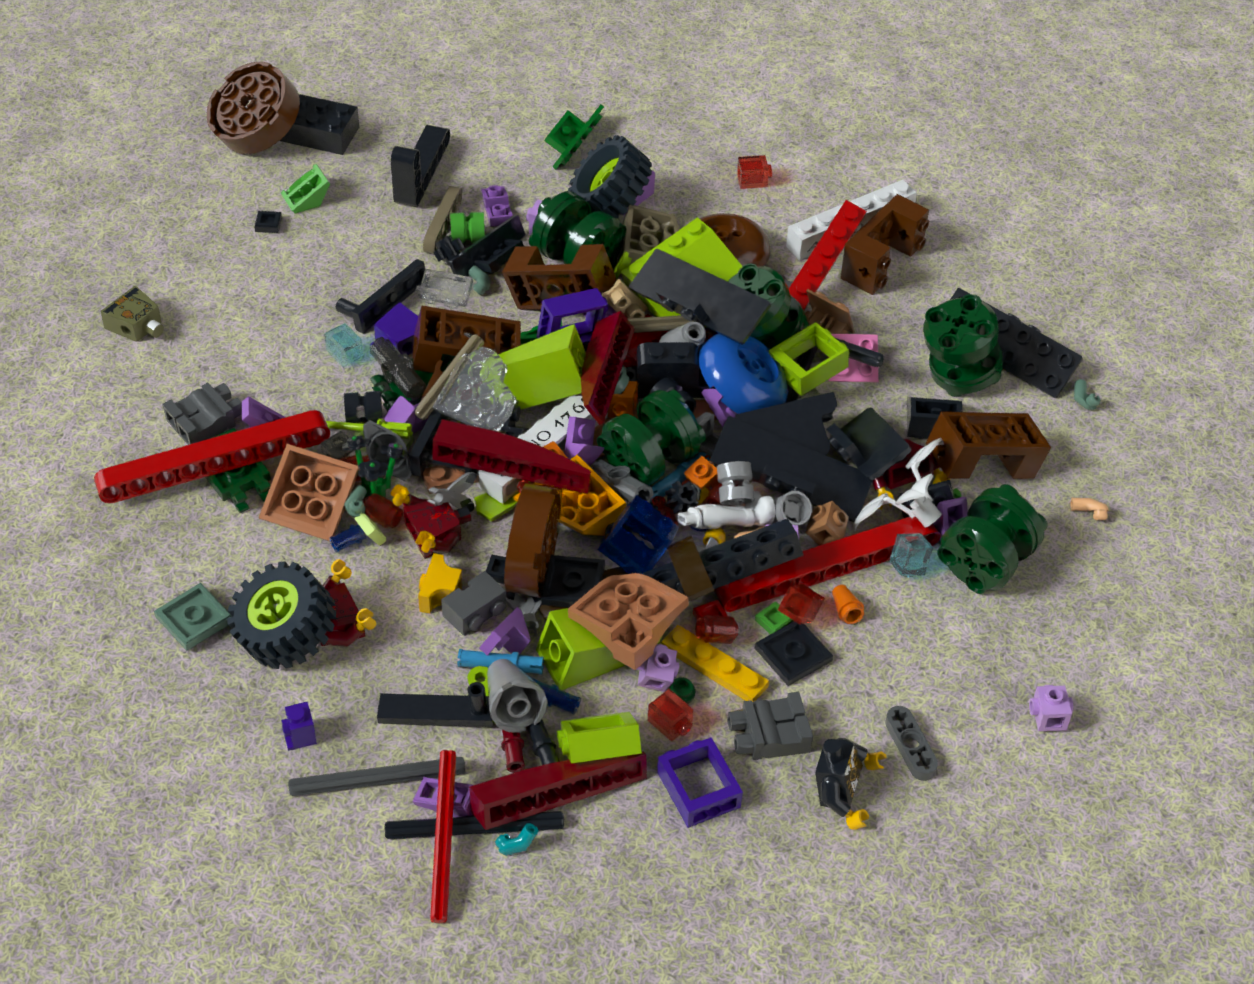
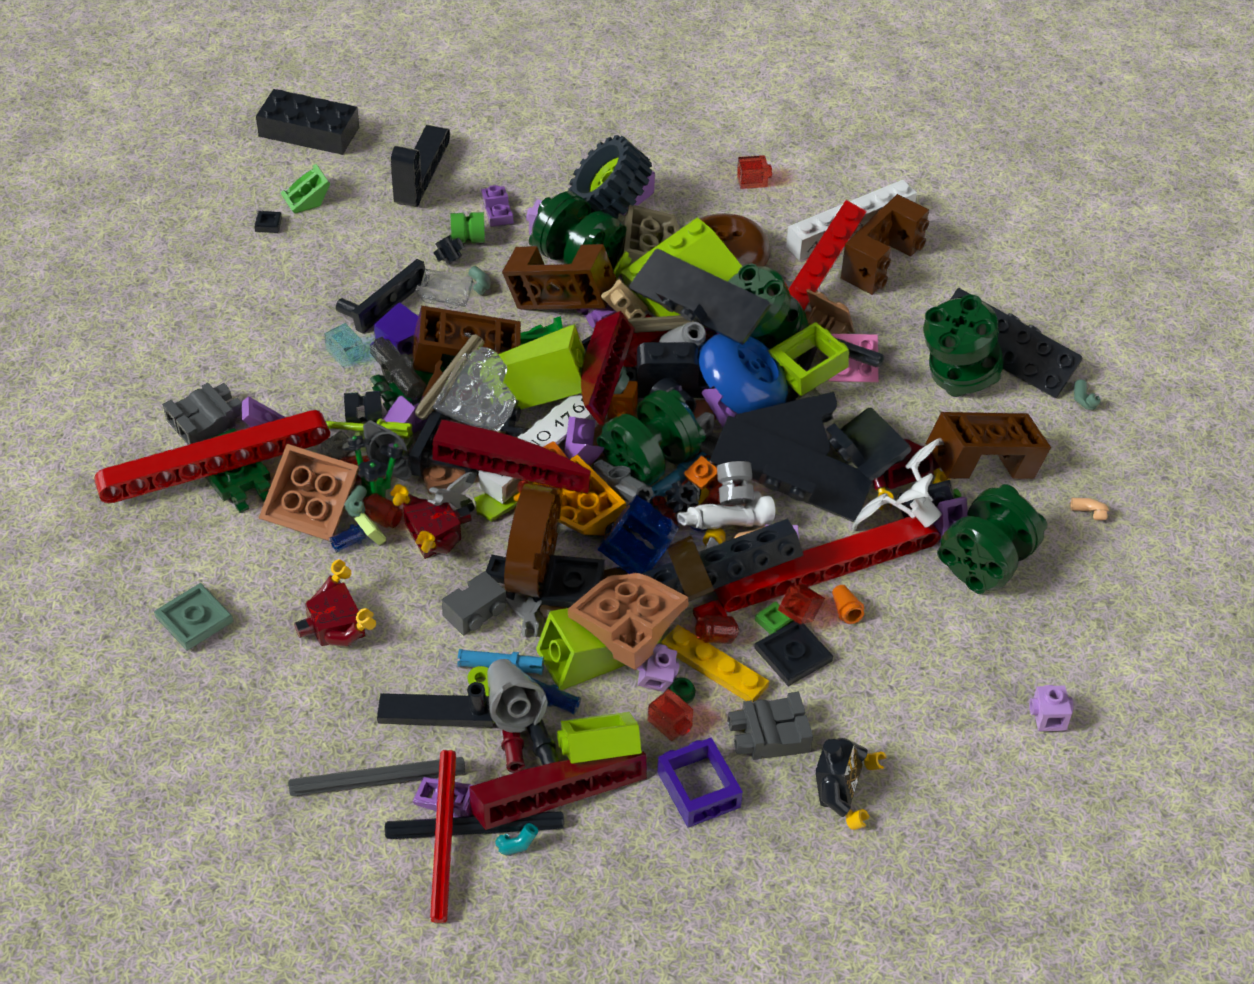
(133, 316): olive torso -> none
(268, 115): reddish brown brick -> none
(298, 726): dark purple brick -> none
(301, 605): black wheel -> none
(437, 583): yellow brick -> none
(441, 220): dark tan beam -> none
(491, 250): black bracket -> none
(510, 634): medium lavender slope -> none
(567, 134): green bracket -> none
(571, 304): dark purple window -> none
(793, 506): light grey wheel -> none
(827, 523): medium nougat brick -> none
(911, 554): clear light blue brick -> none
(912, 731): dark grey beam -> none
(924, 412): black slope -> none

